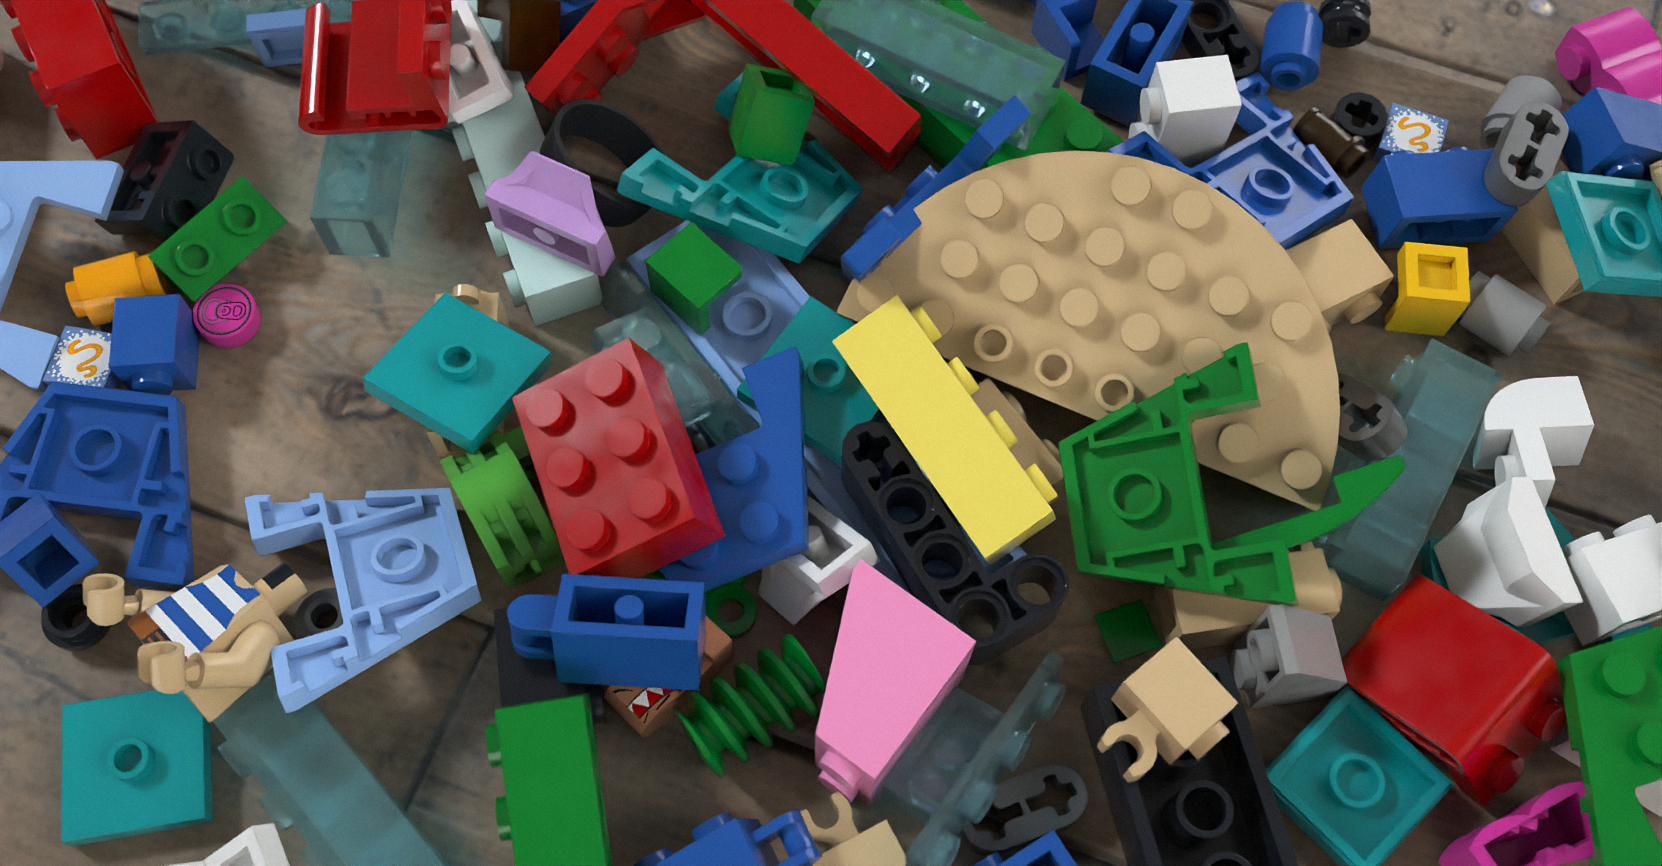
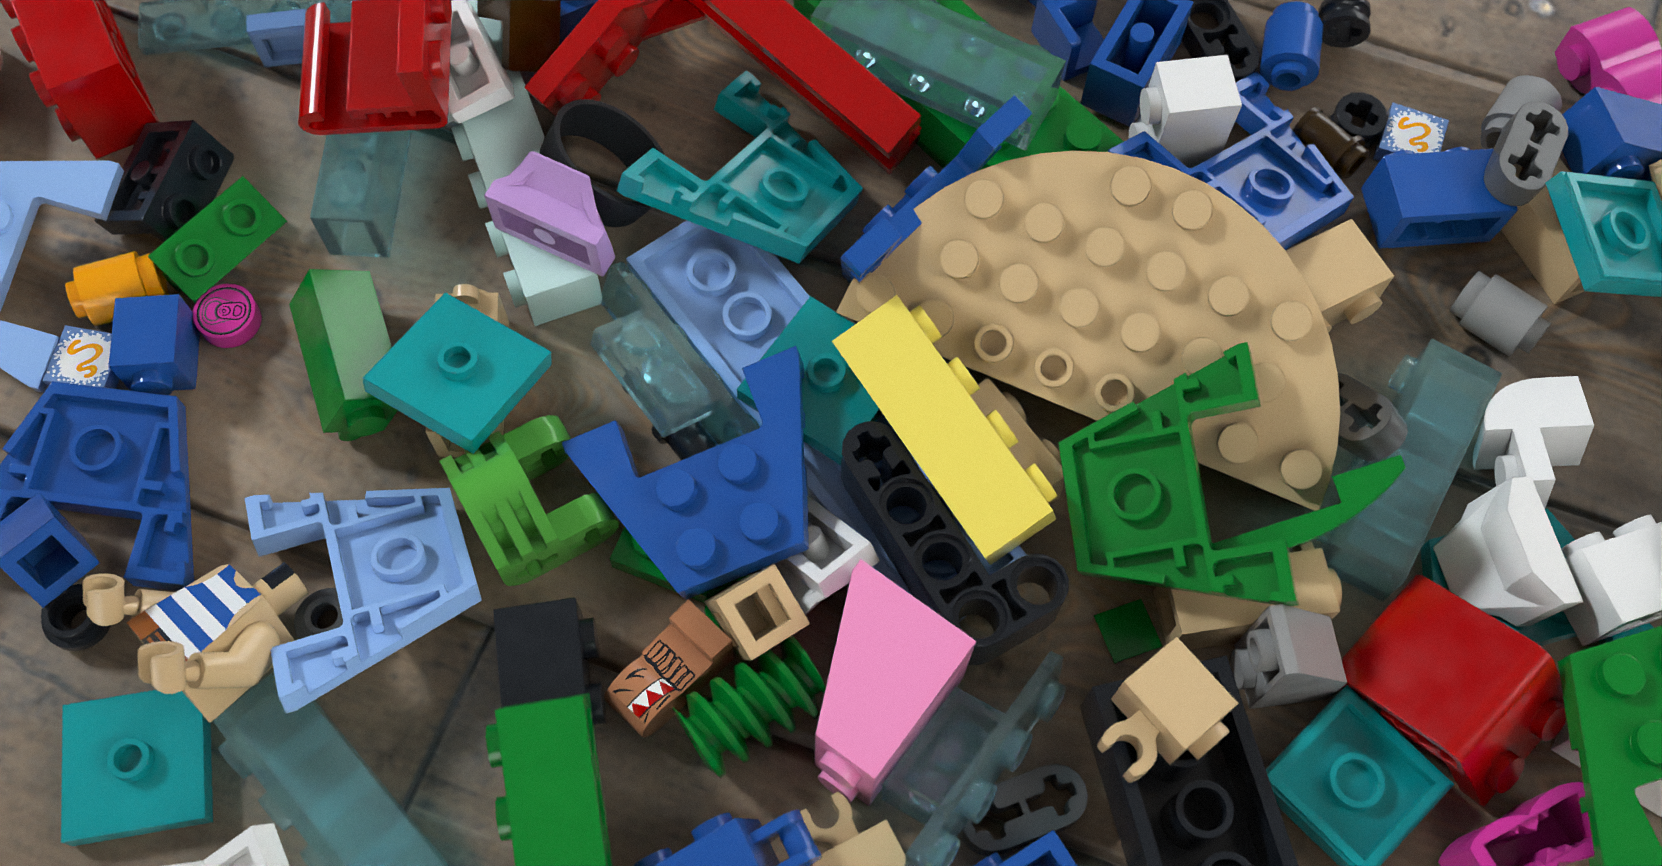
(340, 343): none -> green brick
(615, 631): blue brick -> none
(617, 465): red brick -> none
(691, 275): green panel -> none
(757, 612): none -> tan brick
(769, 115): green panel -> none
(1430, 289): yellow panel -> none

